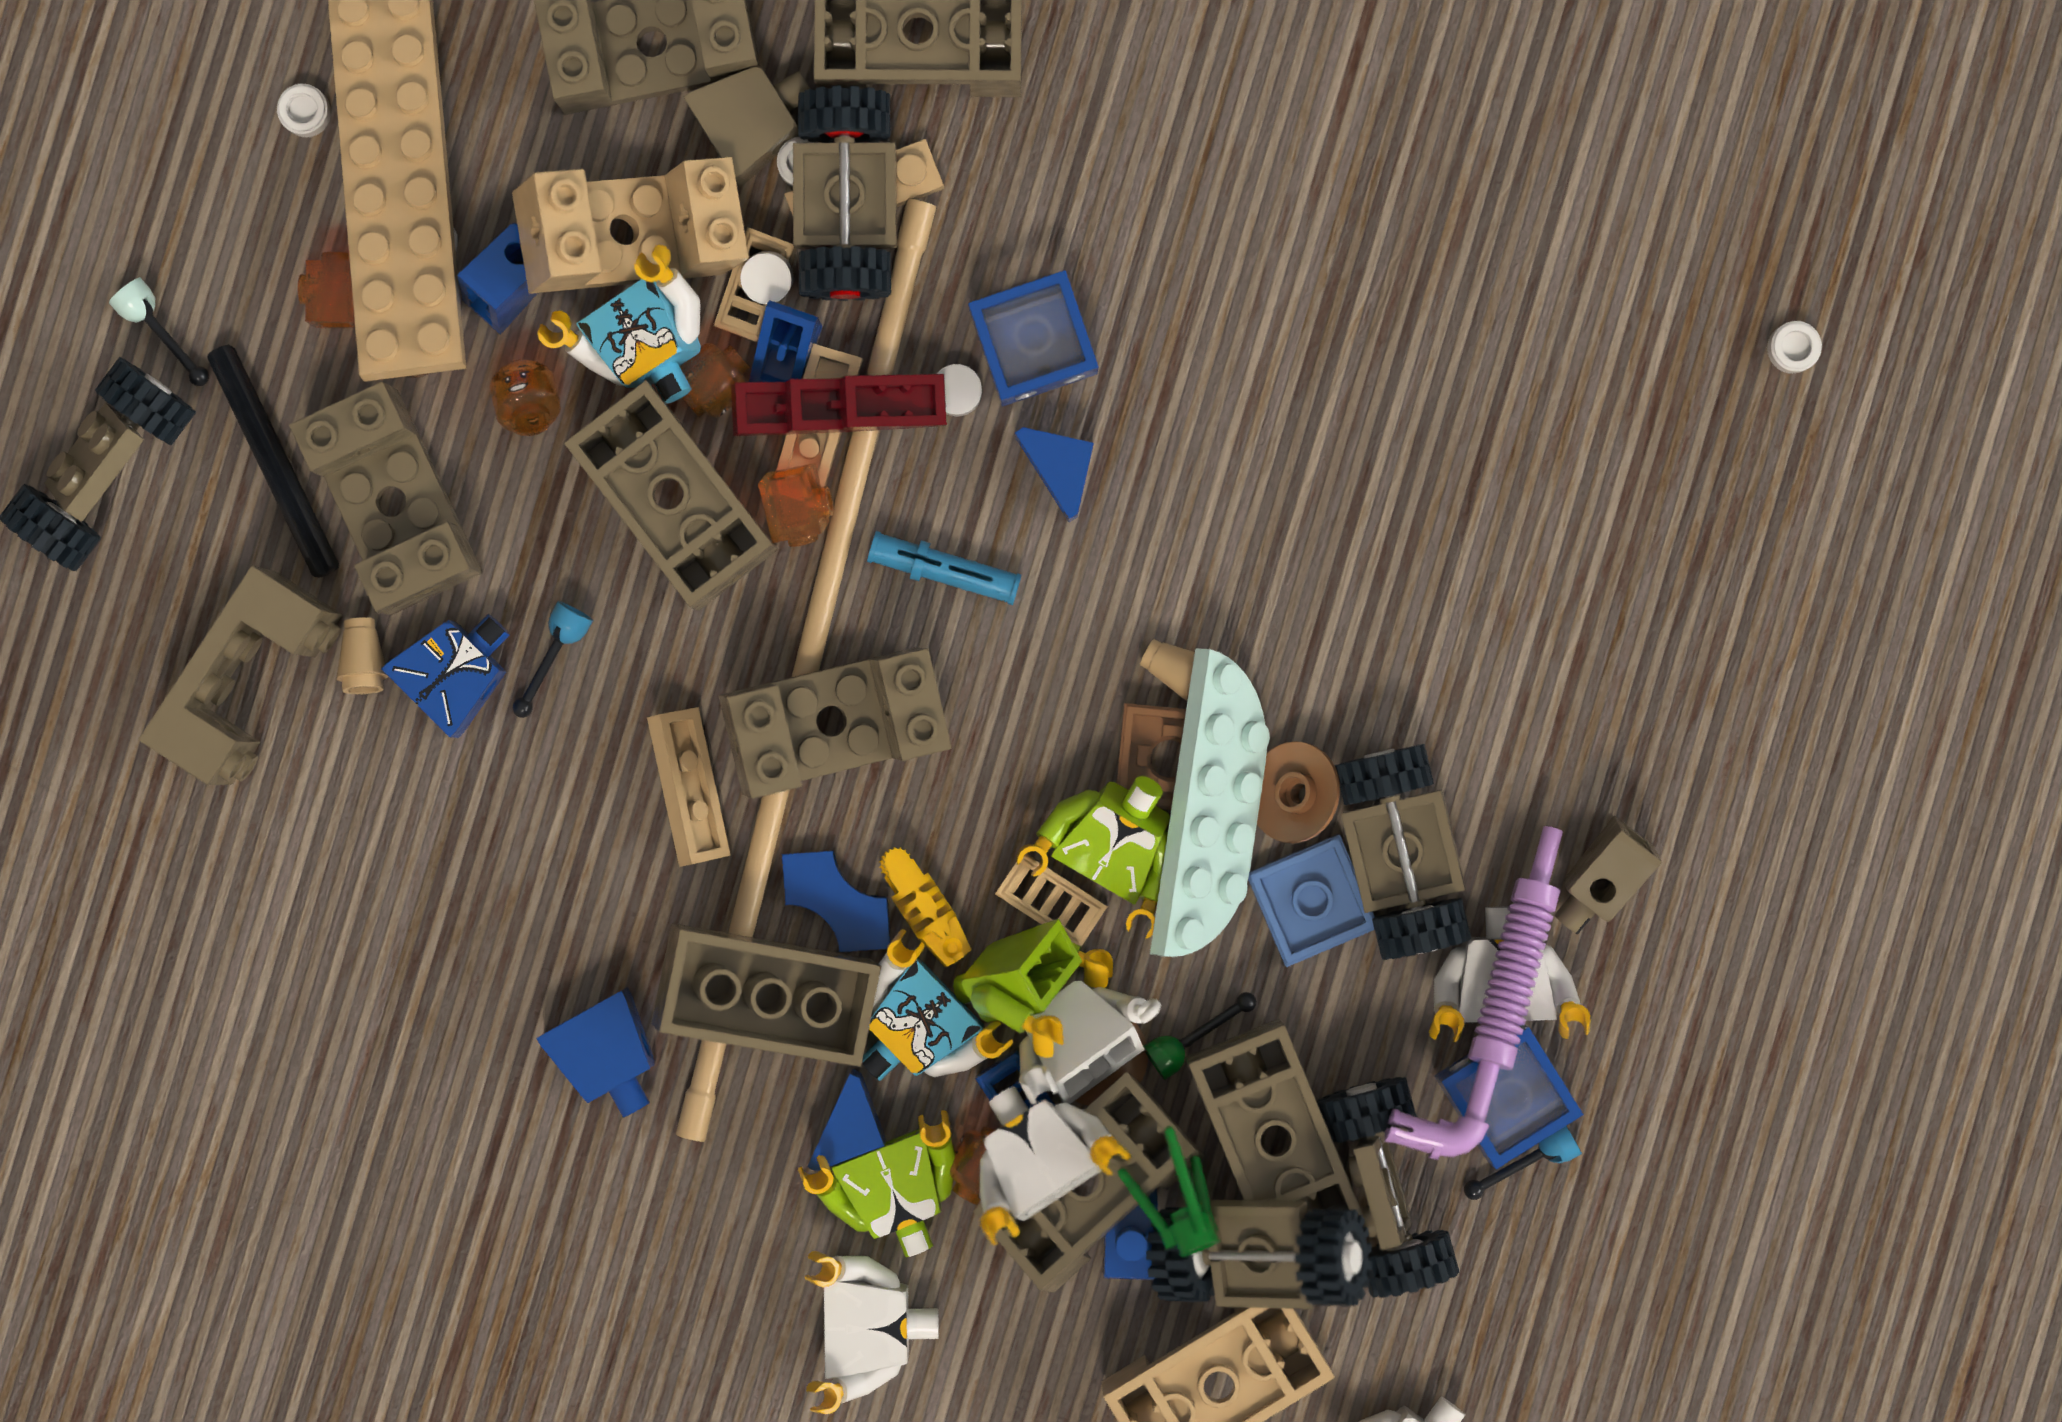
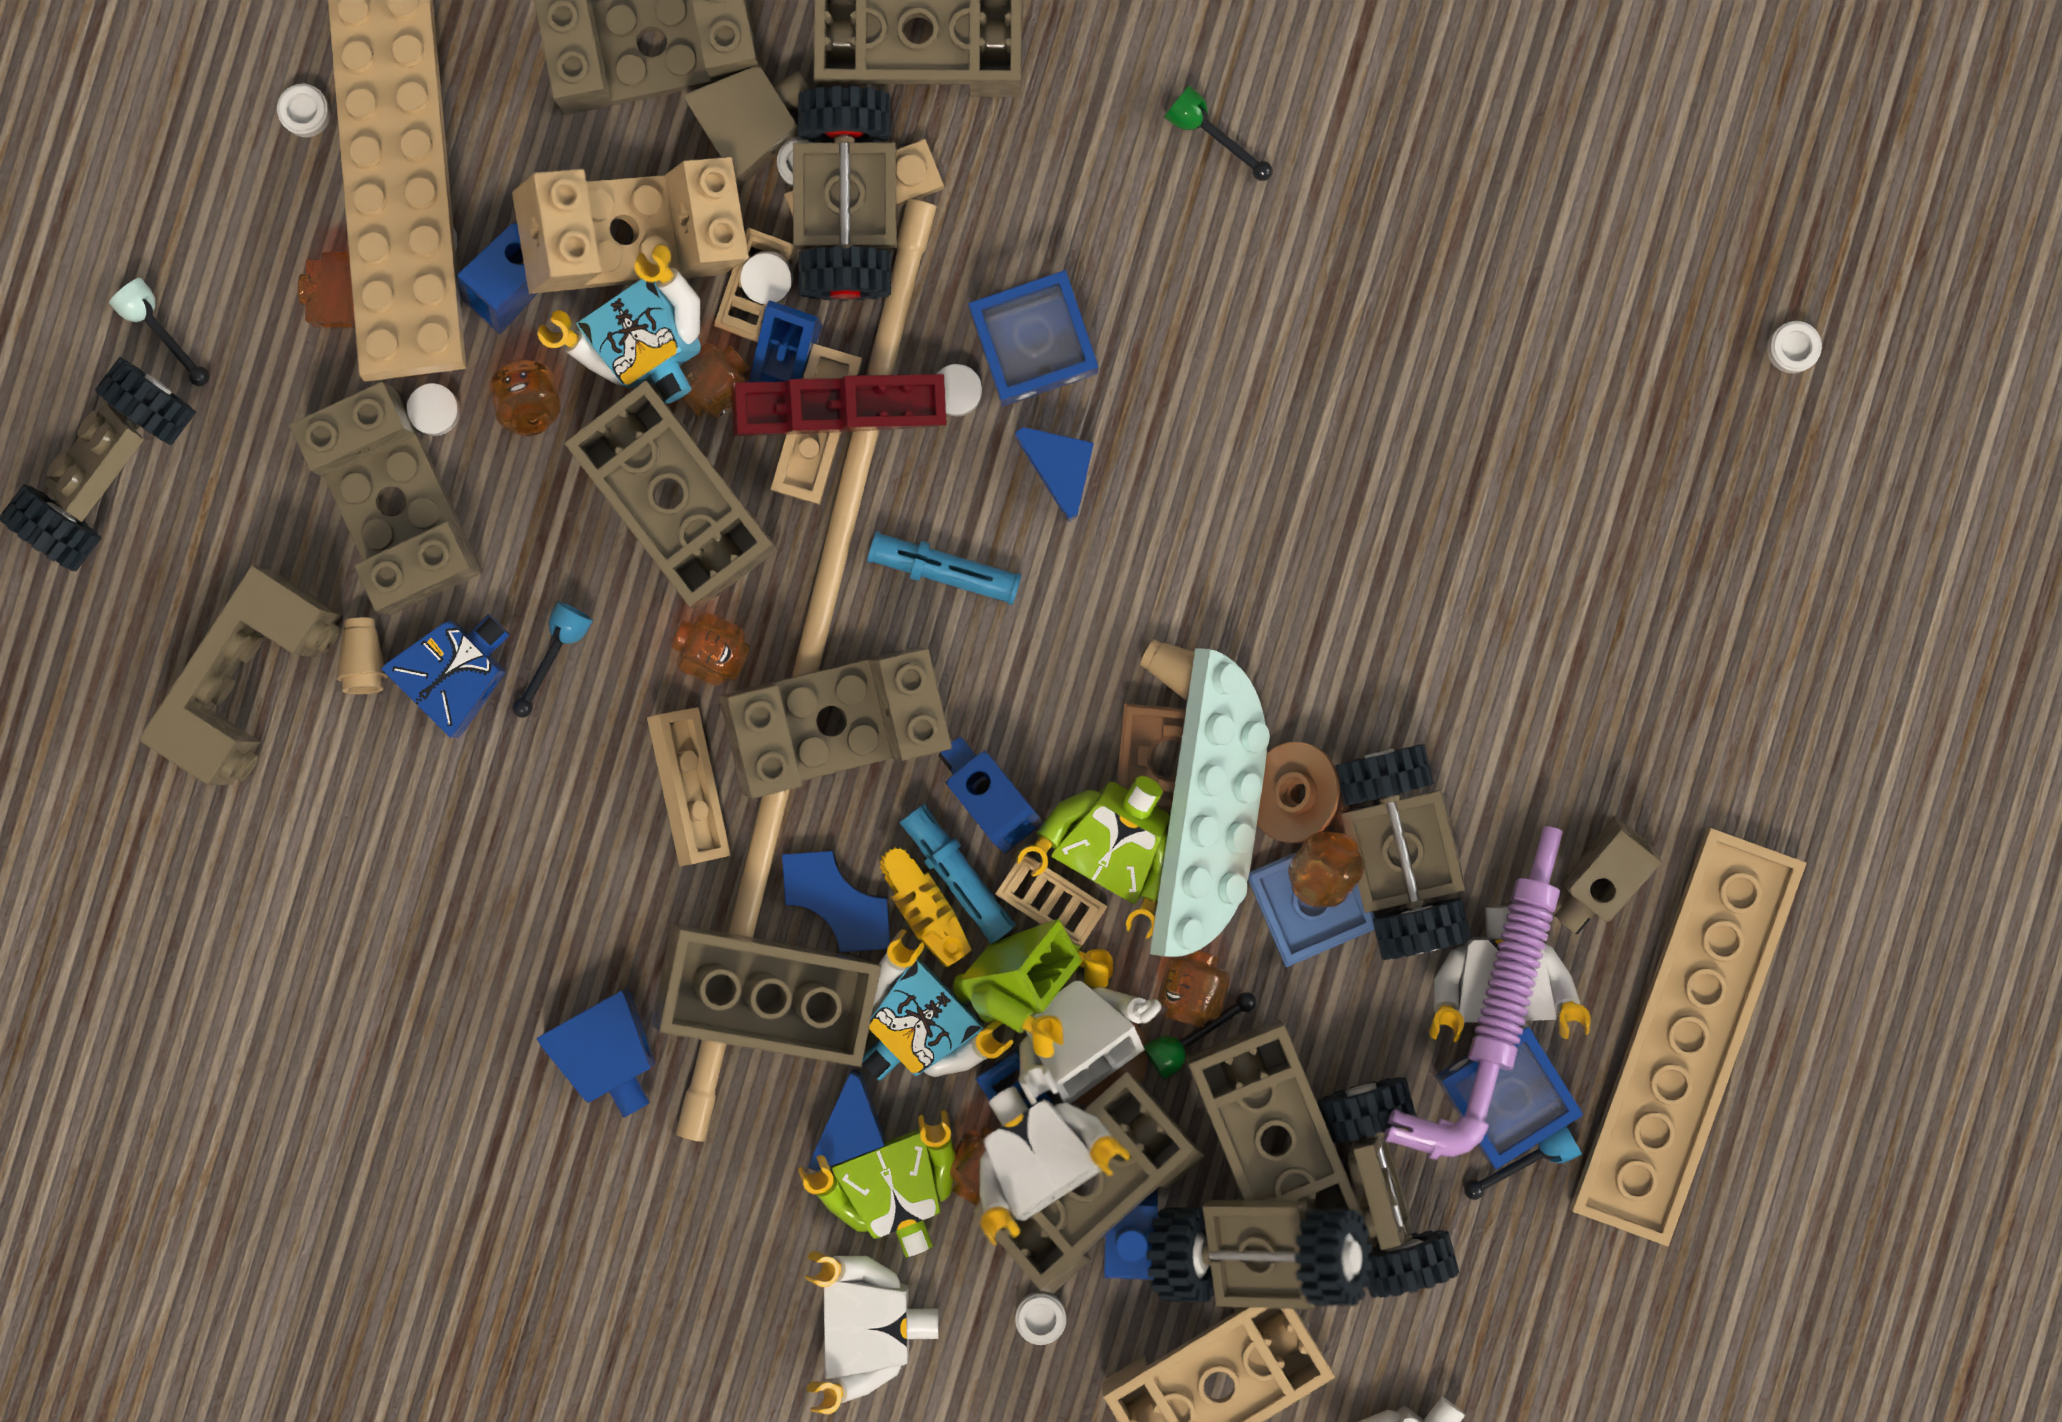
(273, 461): black axle -> none
(433, 409): none -> white tile
(710, 648): none -> clear orange head
(796, 504): clear orange brick -> none
(951, 865): none -> dark azure pin
(999, 811): none -> blue torso
(1040, 1318): none -> white tile
(1191, 113): none -> hinge
(1192, 1226): green plant -> none
(1194, 988): none -> clear orange head
(1326, 869): none -> clear orange head
(1687, 1036): none -> tan plate

